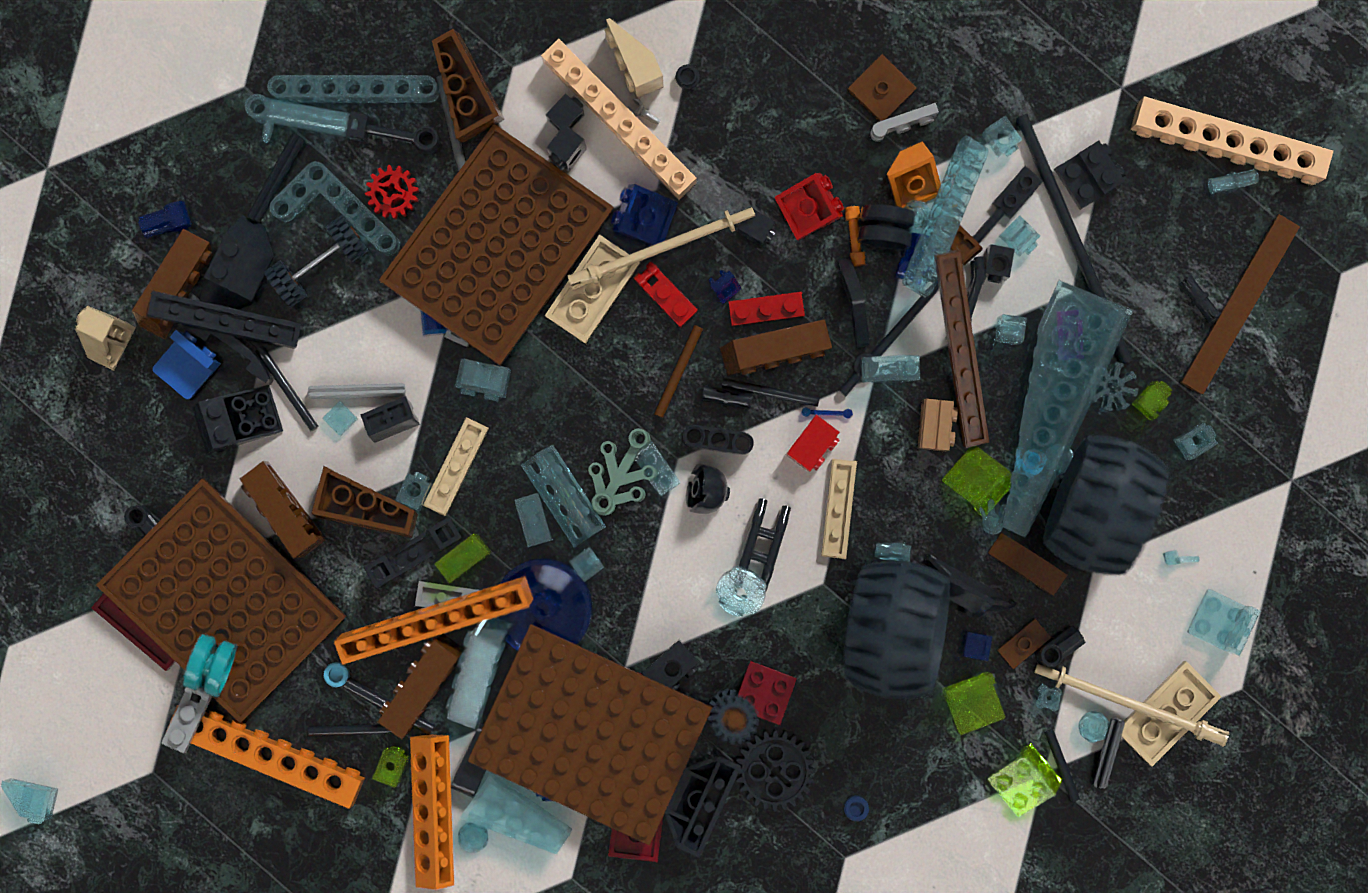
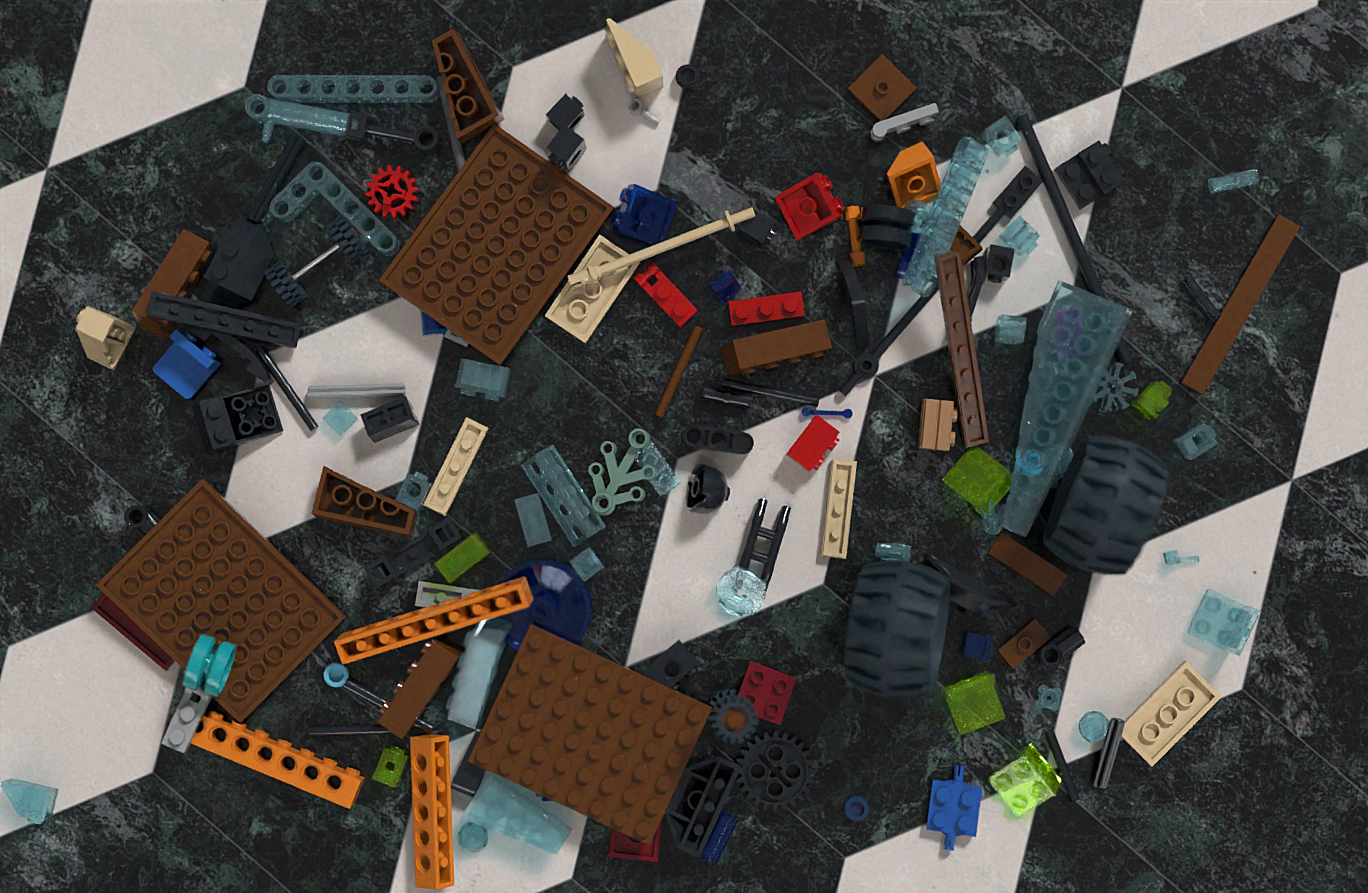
(171, 218): clear blue piece -> none
(282, 510): reddish brown wedge -> none
(618, 119): light nougat brick -> none
(719, 837): none -> clear blue brick
(891, 369): clear light blue slope -> none
(954, 808): none -> blue plate
(1199, 729): tan bar -> none
(1315, 157): light nougat brick -> none

